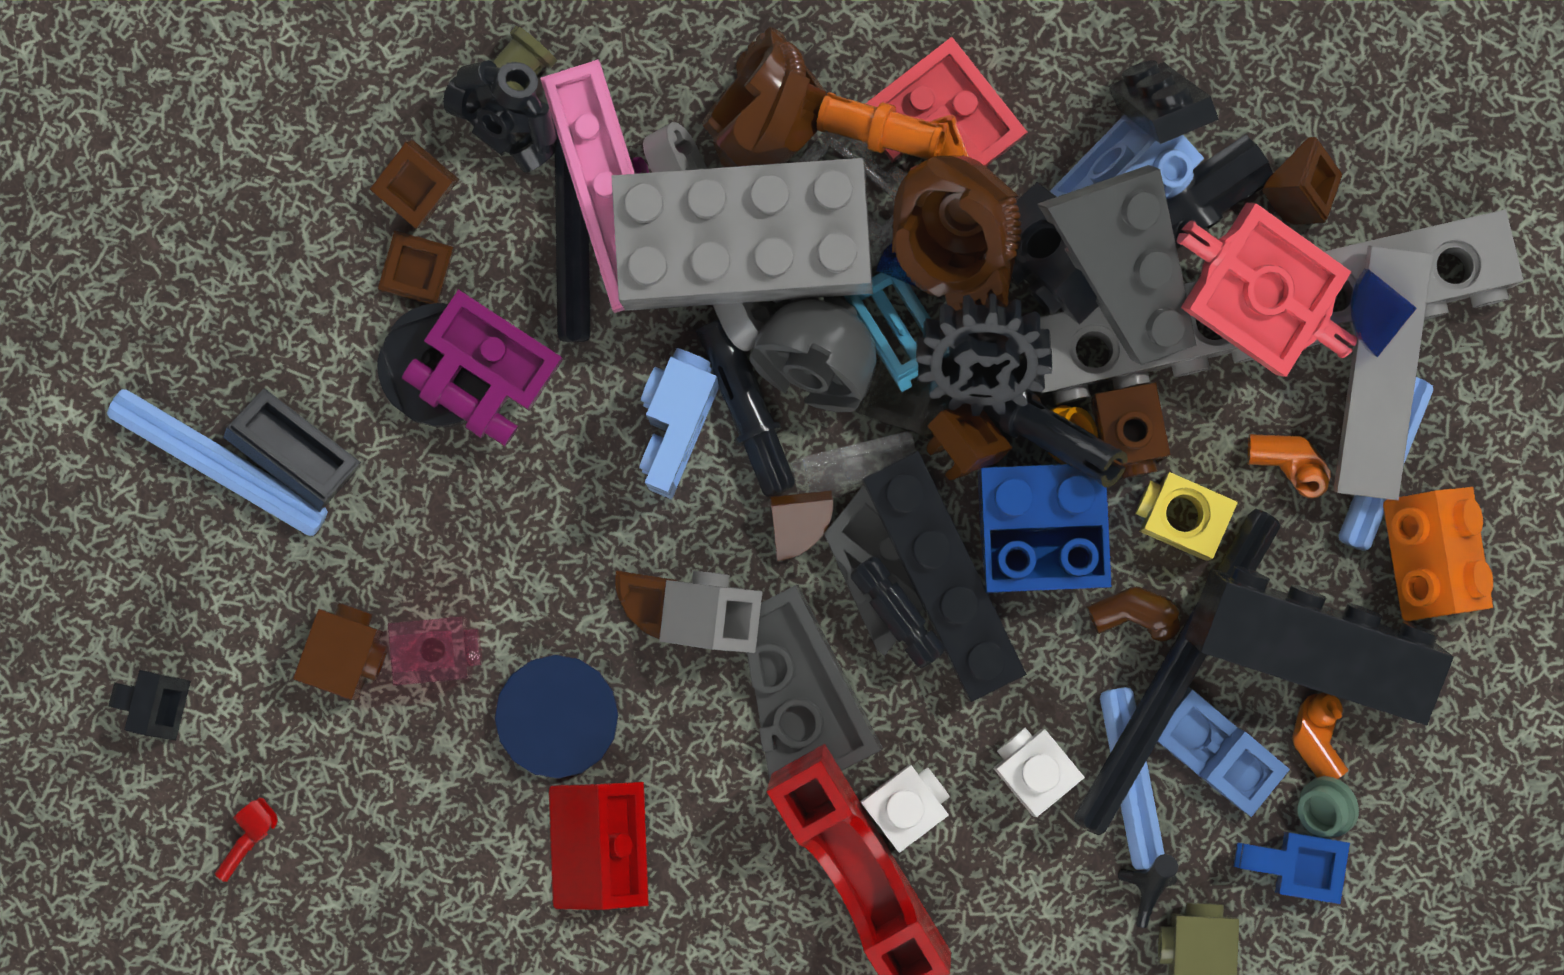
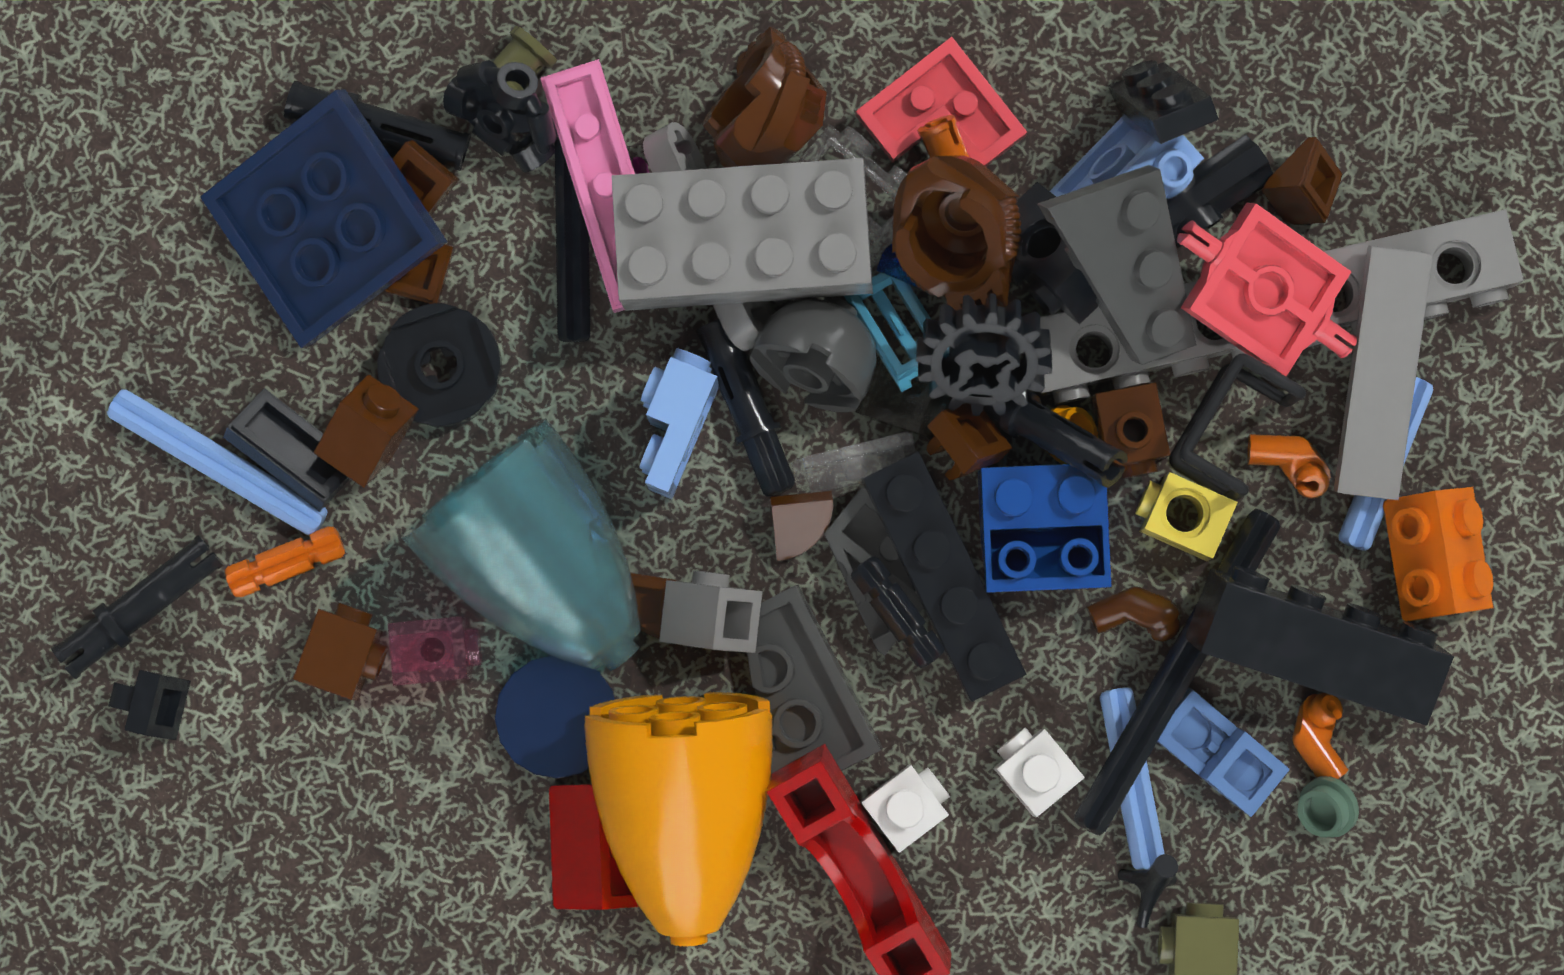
(136, 607): none -> black pin
(255, 821): red hand -> none
(284, 561): none -> orange axle
(323, 218): none -> dark blue plate
(366, 430): none -> reddish brown brick
(448, 145): none -> black pin
(492, 351): magenta plate -> none
(535, 552): none -> clear light blue cylinder
(682, 801): none -> light orange cylinder
(881, 127): orange pin -> none
(1202, 470): none -> black piece
(1305, 865): blue plate -> none
(1377, 312): clear blue tile -> none

